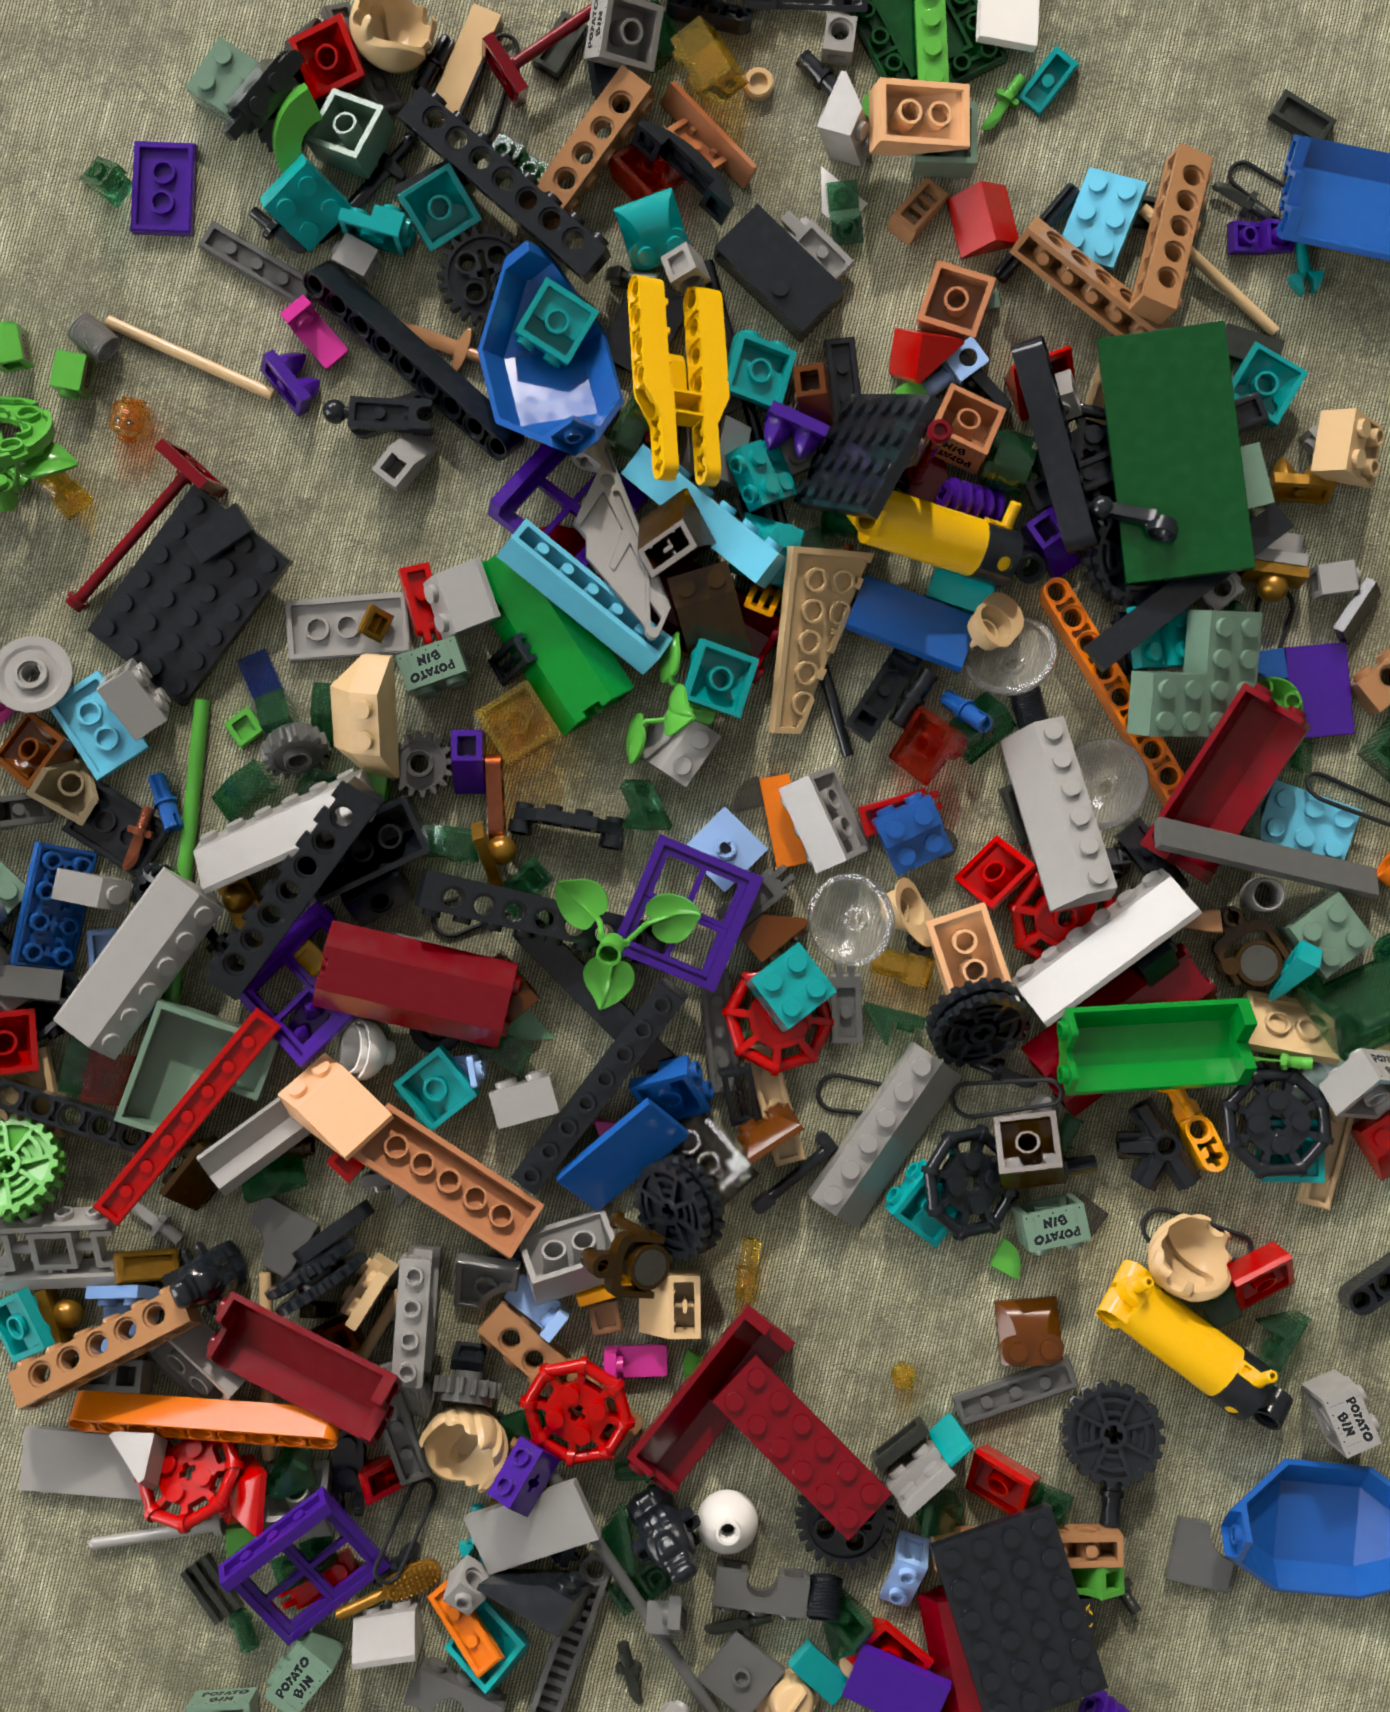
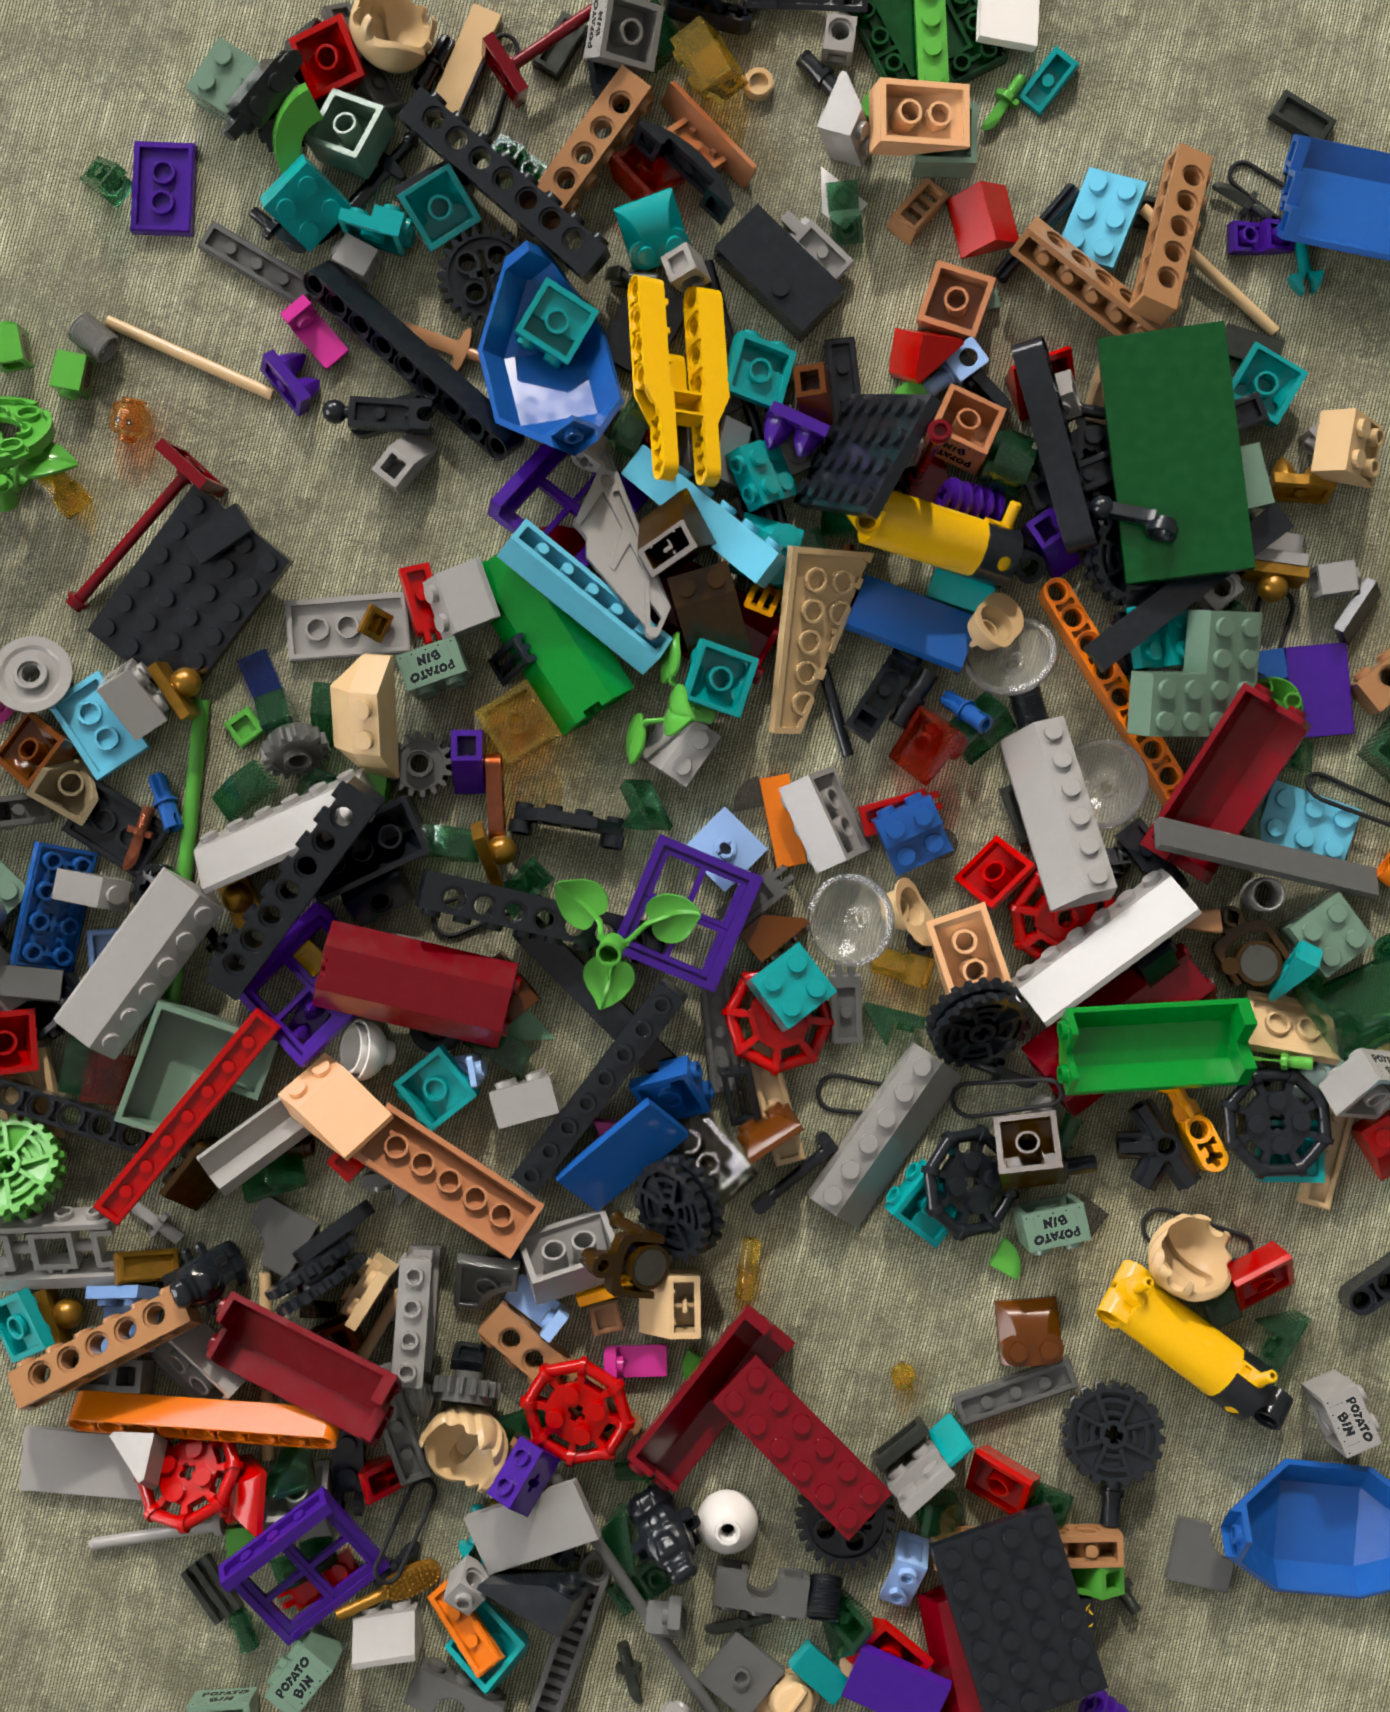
(177, 688): none -> pearl gold tile

